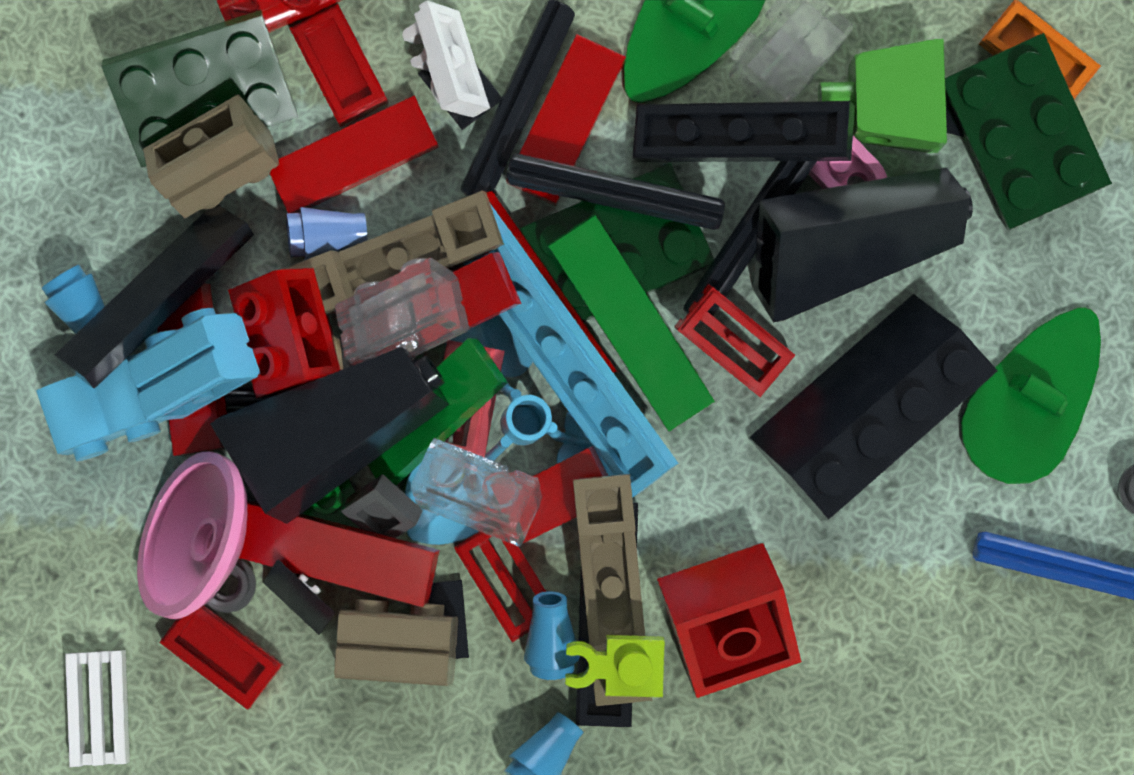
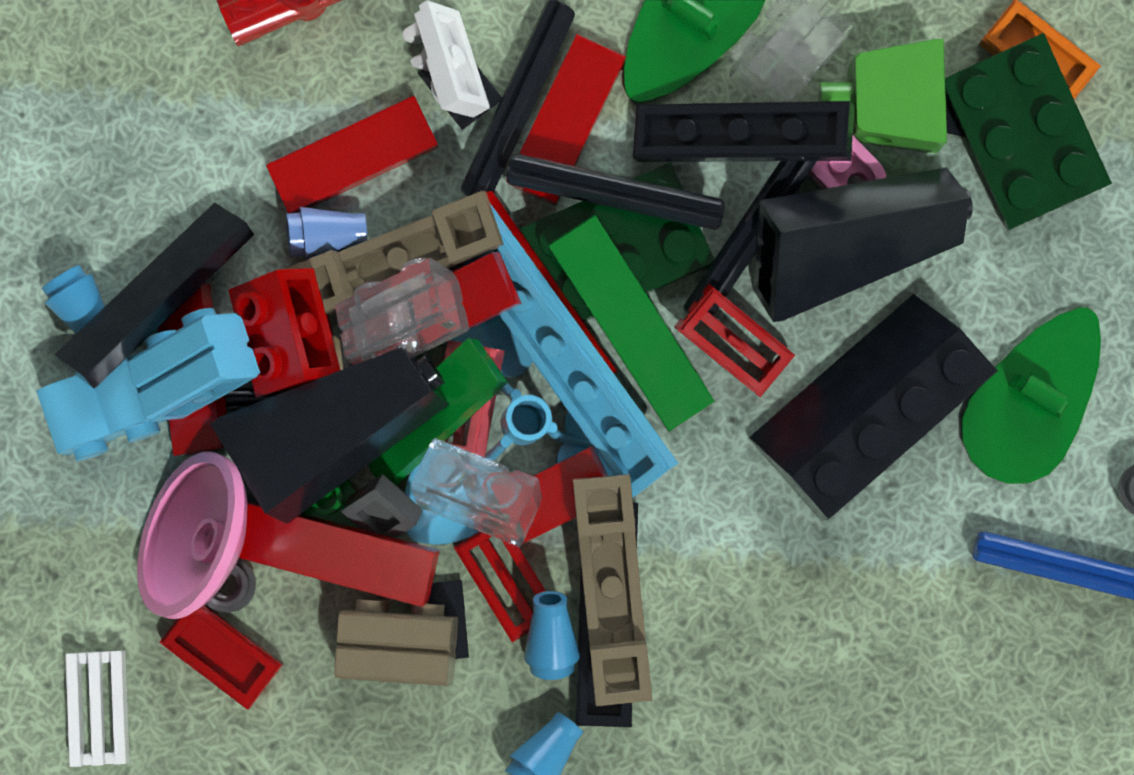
(195, 72): dark green plate -> none
(211, 157): dark tan brick -> none
(299, 596): black piece -> none
(339, 65): red tile -> none
(629, 665): lime plate -> none
(730, 619): red slope -> none

